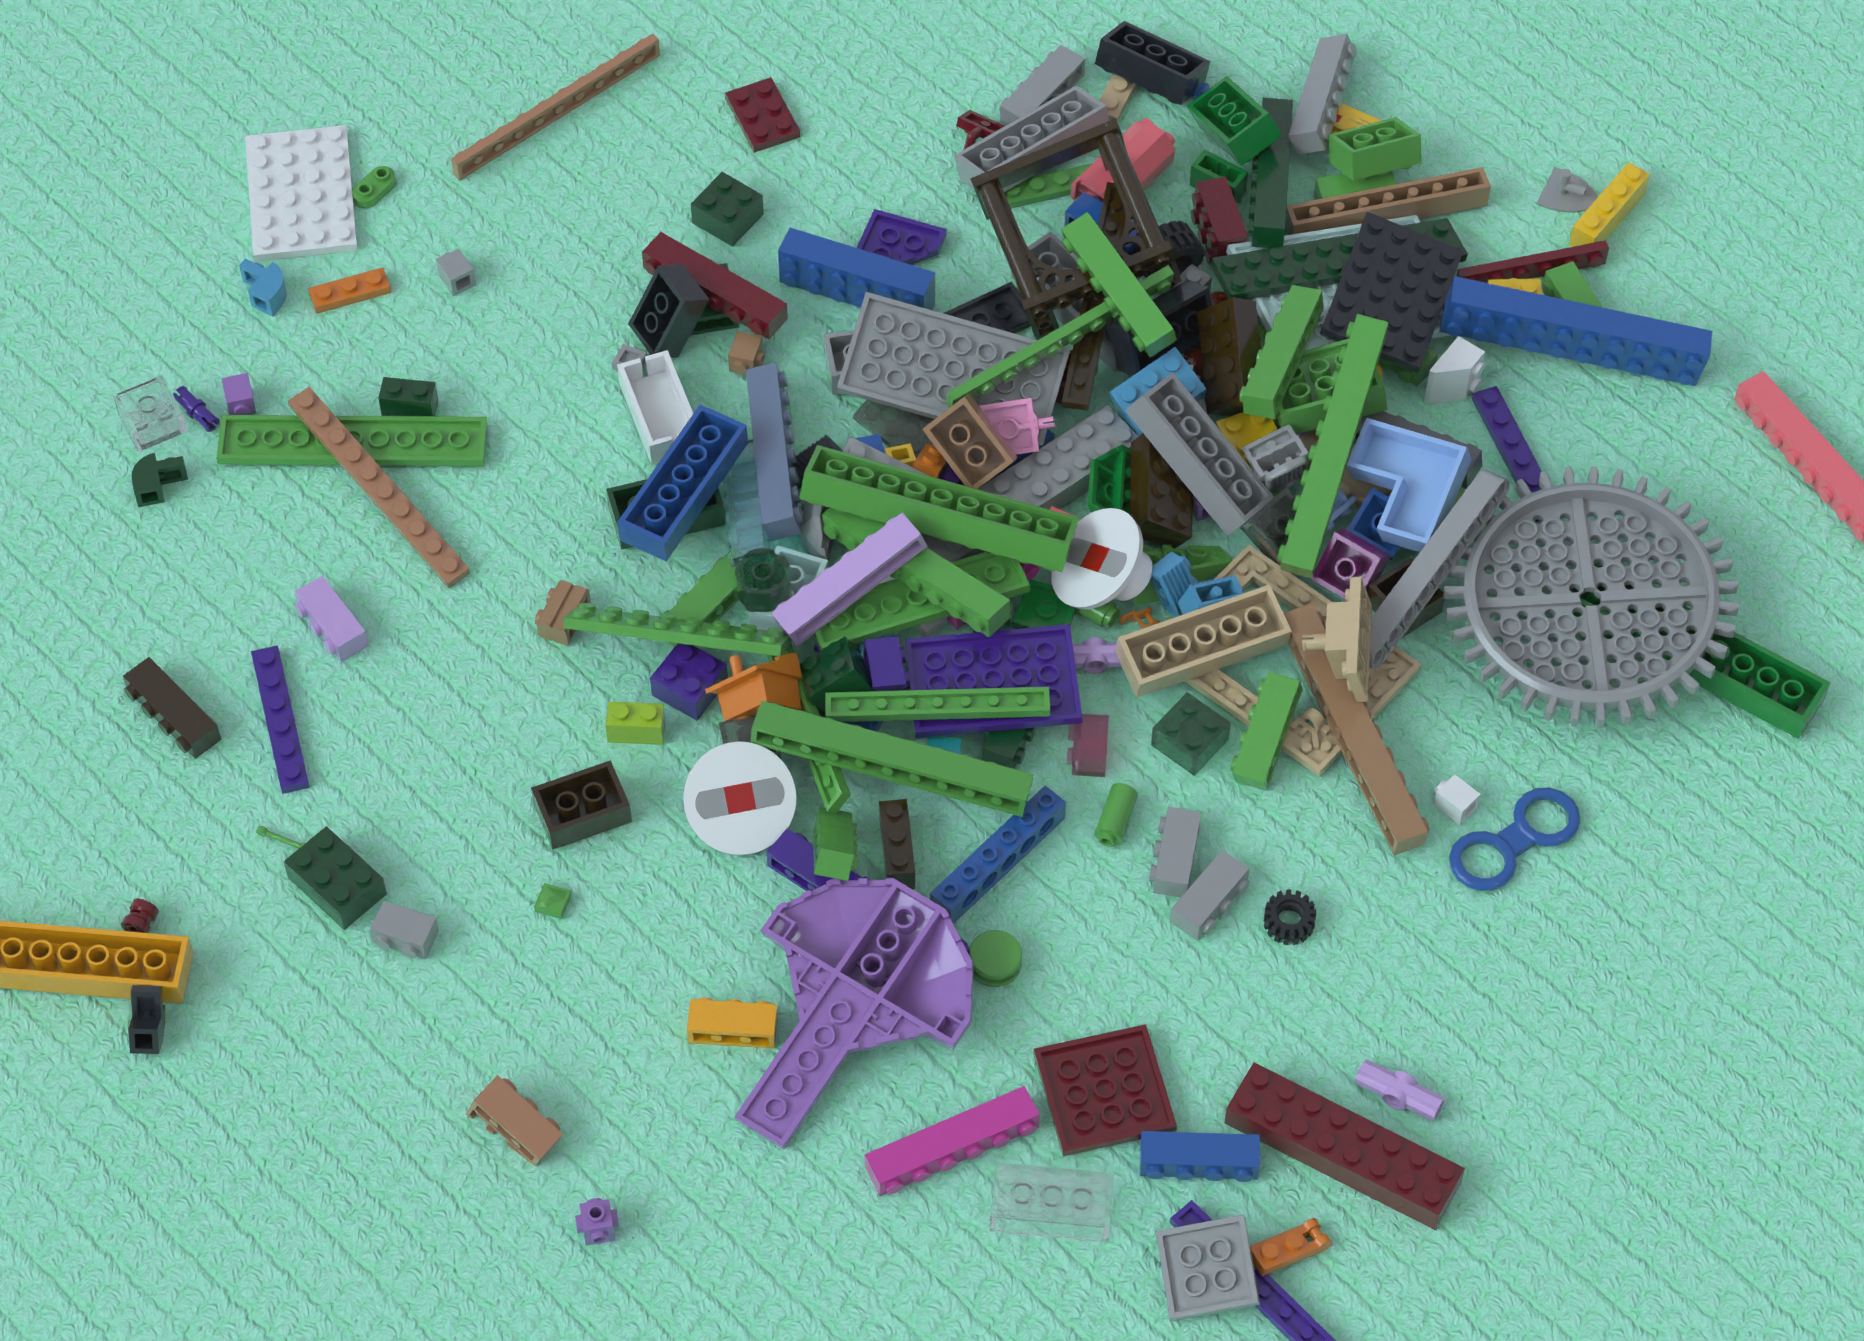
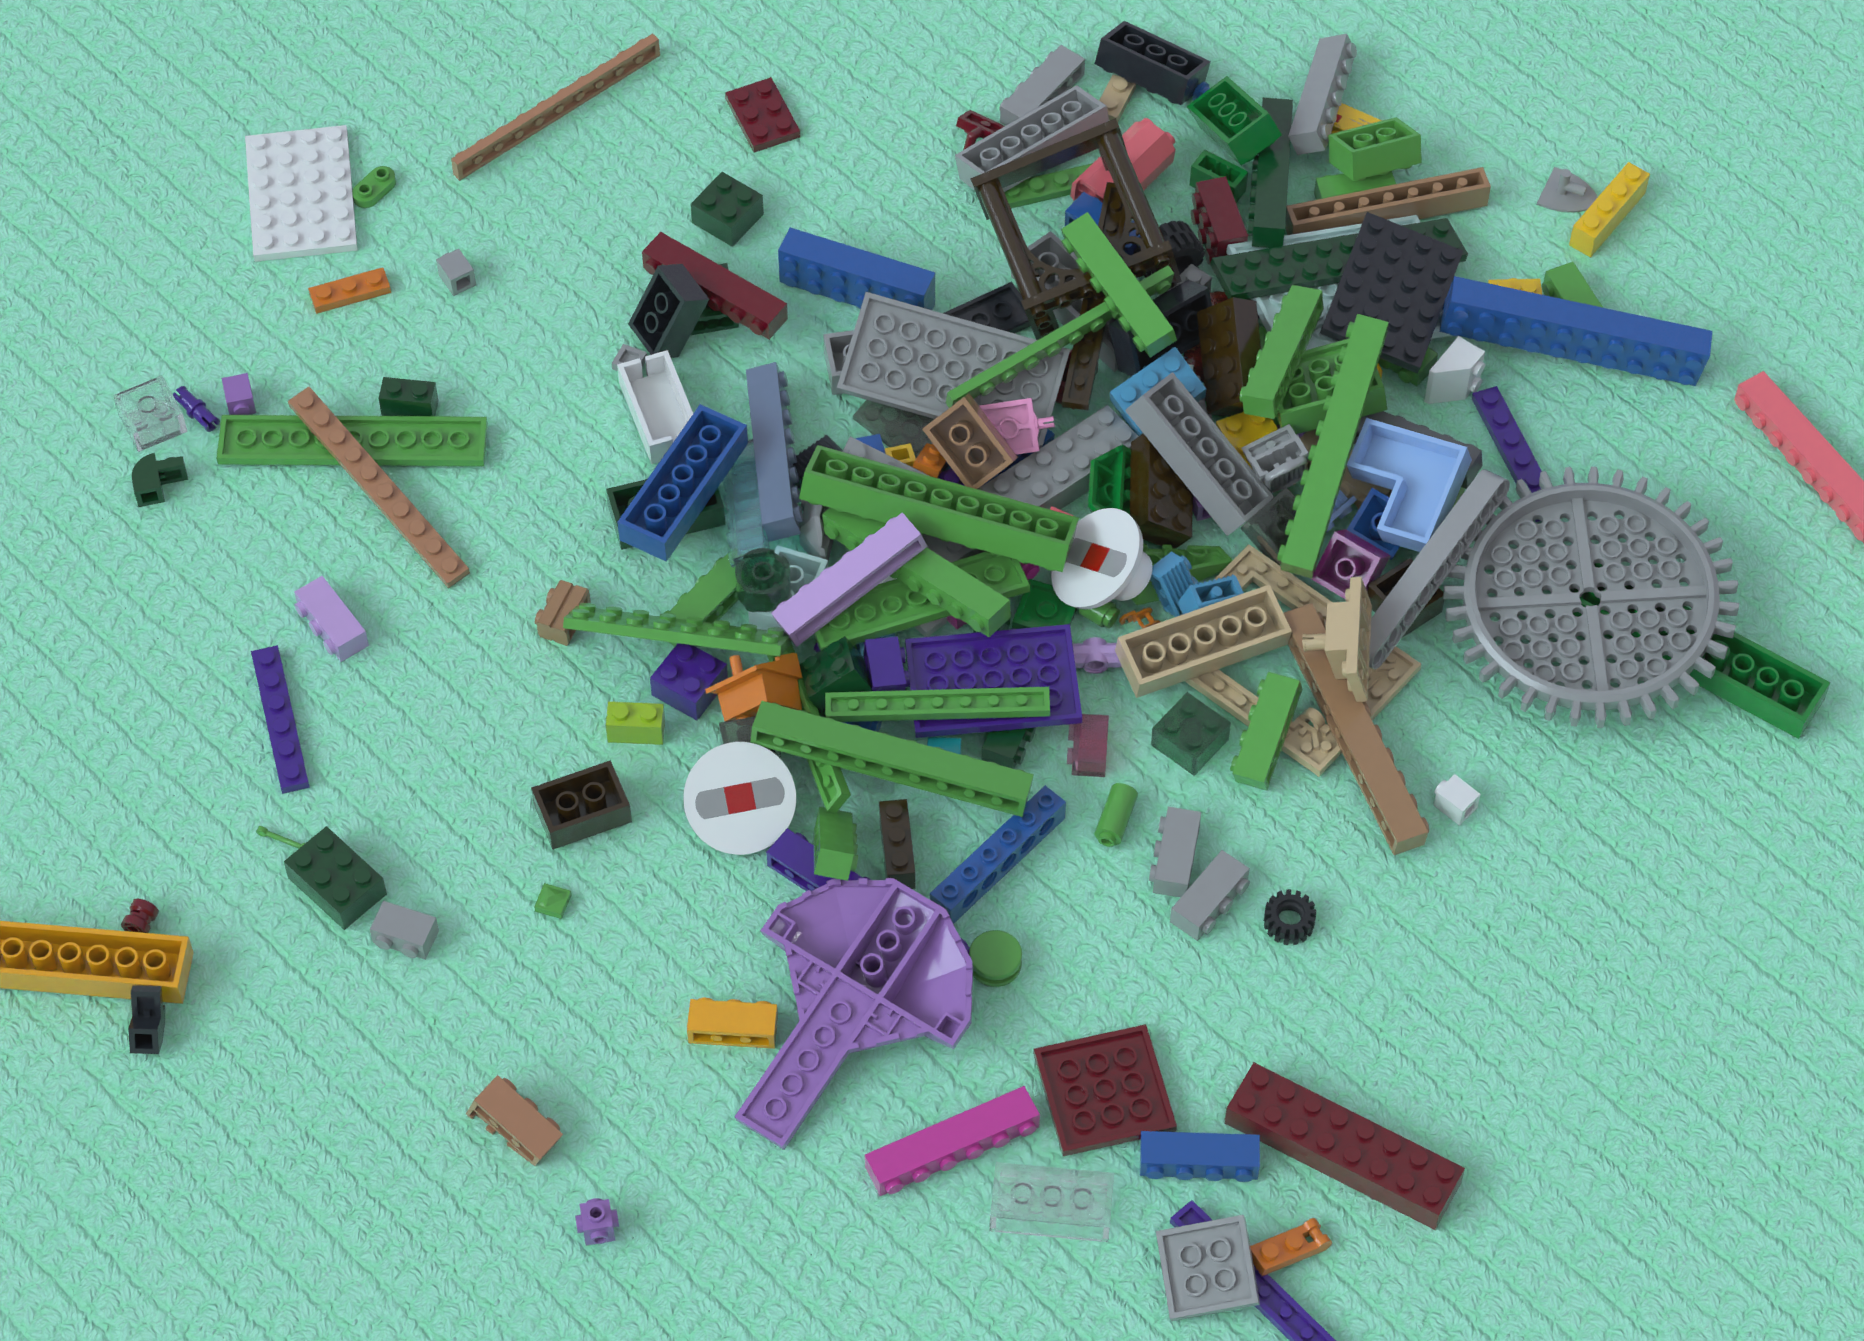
(171, 708): dark brown brick -> none
(267, 286): dark azure brick -> none
(745, 353): medium nougat brick -> none
(901, 238): dark purple plate -> none
(1399, 1090): lavender piece -> none
(1514, 839): blue bar -> none
(1537, 264): dark red plate -> none

